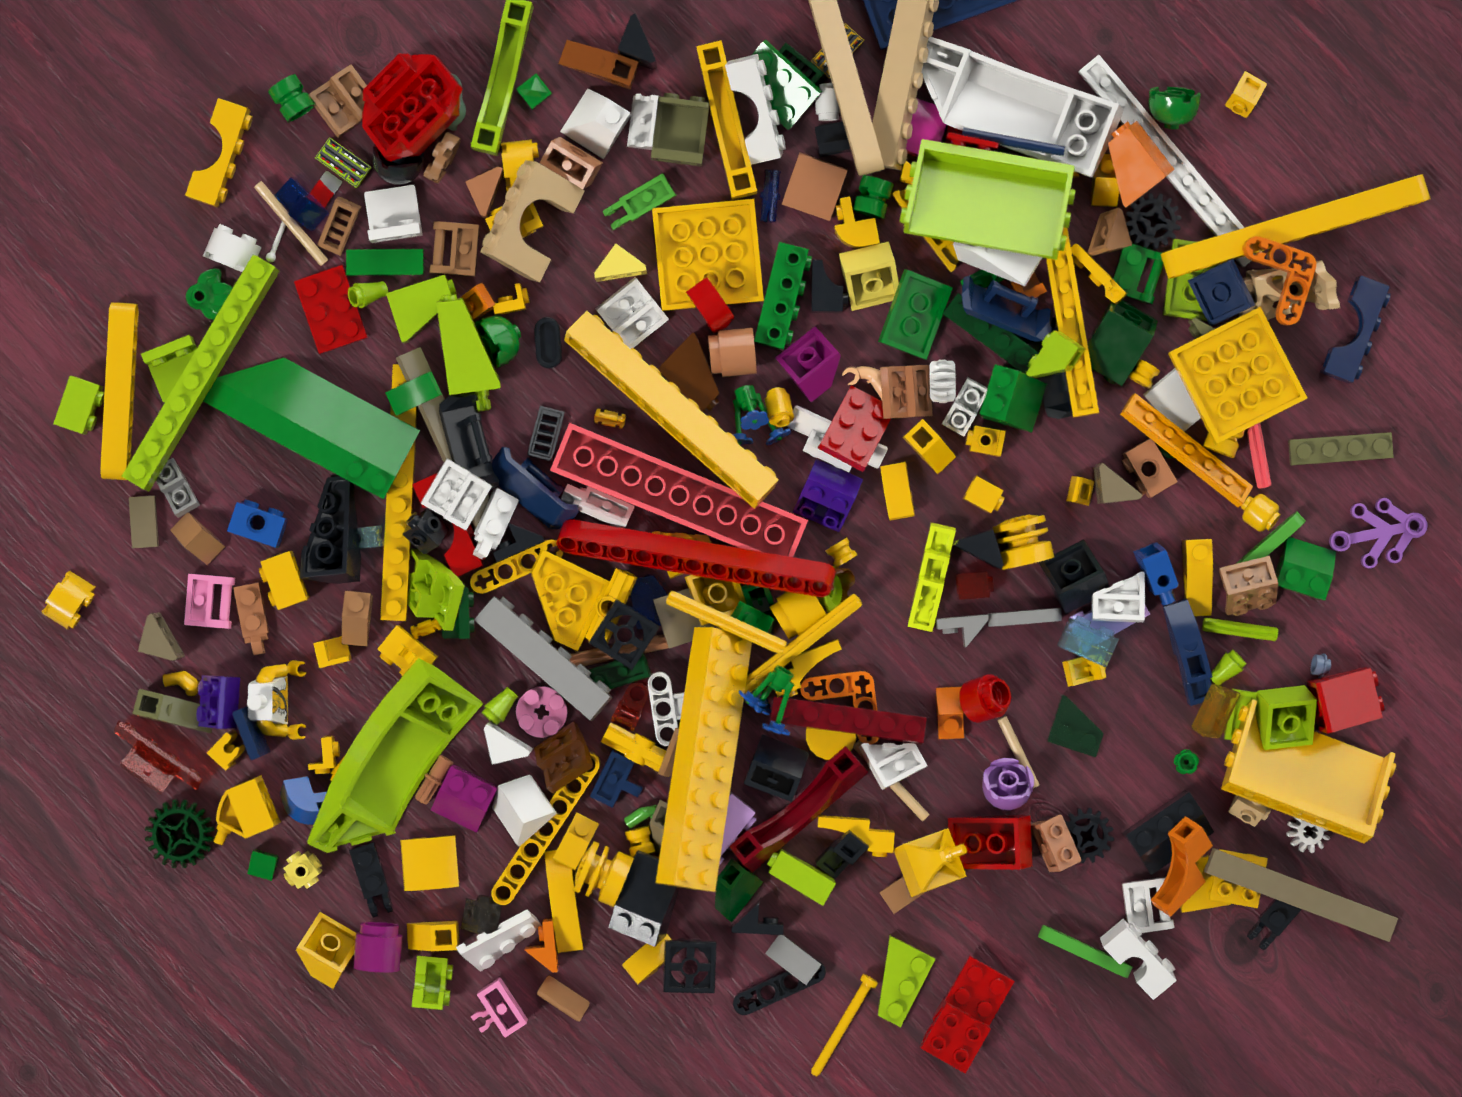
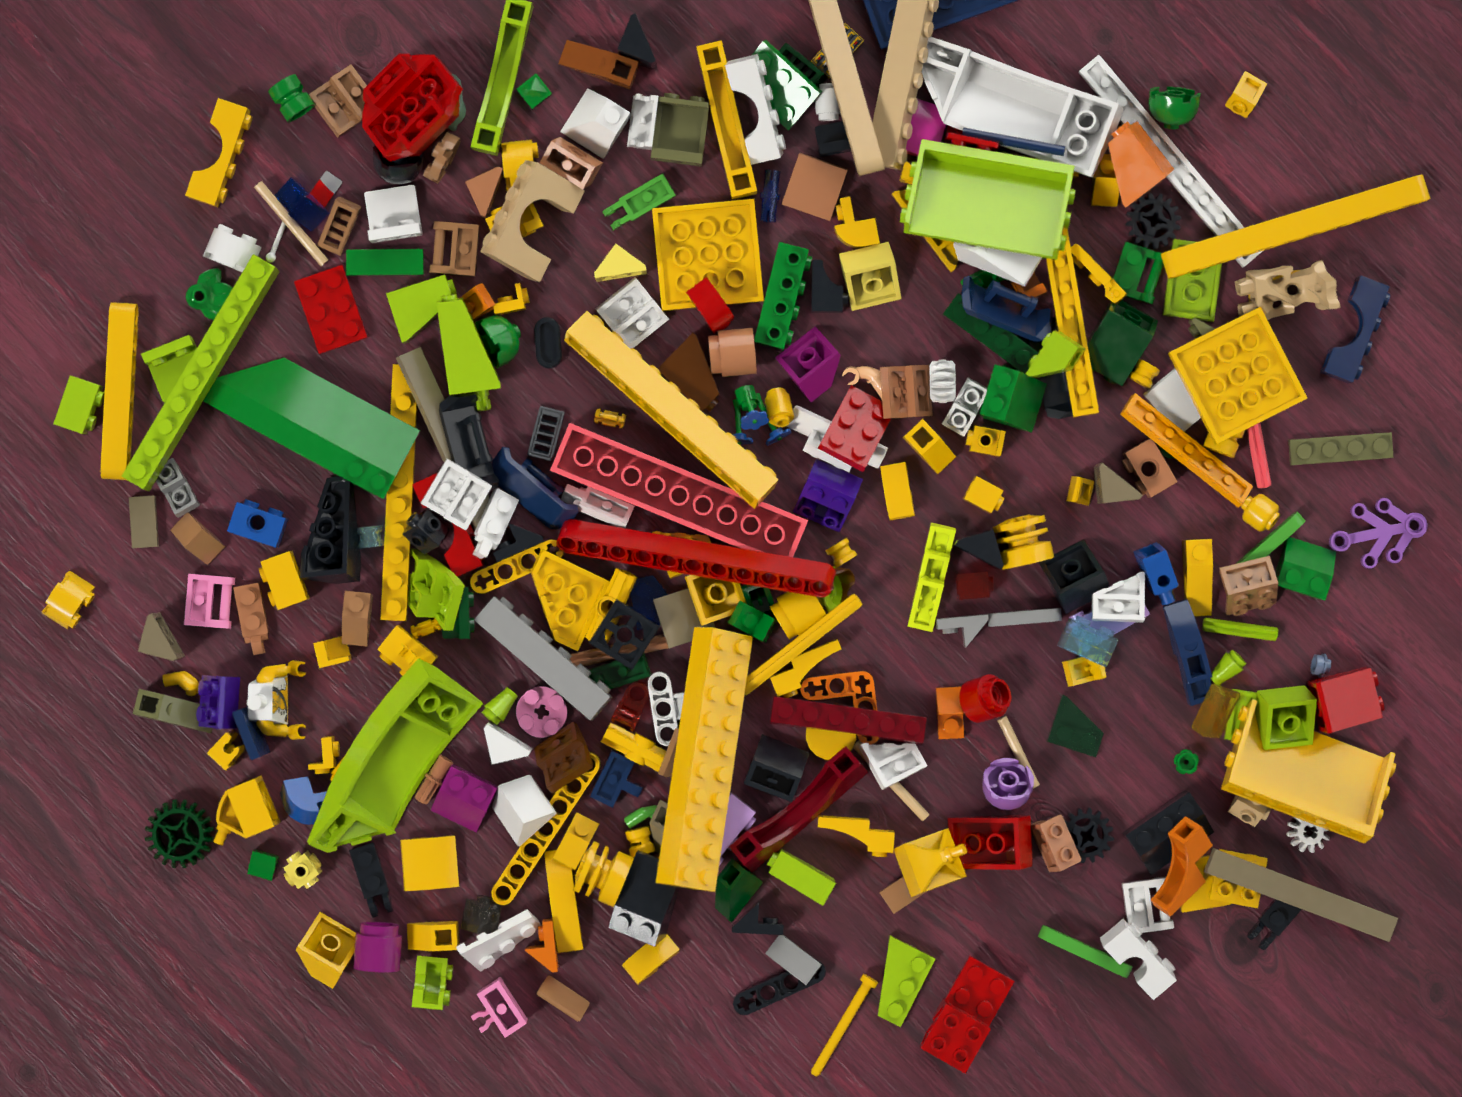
(151, 763): clear red bracket -> none
(343, 162): tile -> none
(366, 293): lime cone -> none
(413, 393): green slope -> none
(671, 947): black piece -> none
(726, 622): yellow axle -> none
(776, 680): green plant -> none
(841, 853): black slope -> none
(873, 197): green wheel -> none
(915, 314): green plate -> none
(1110, 233): medium nougat slope -> none
(1221, 292): dark blue tile -> none
(1294, 274): orange beam -> none

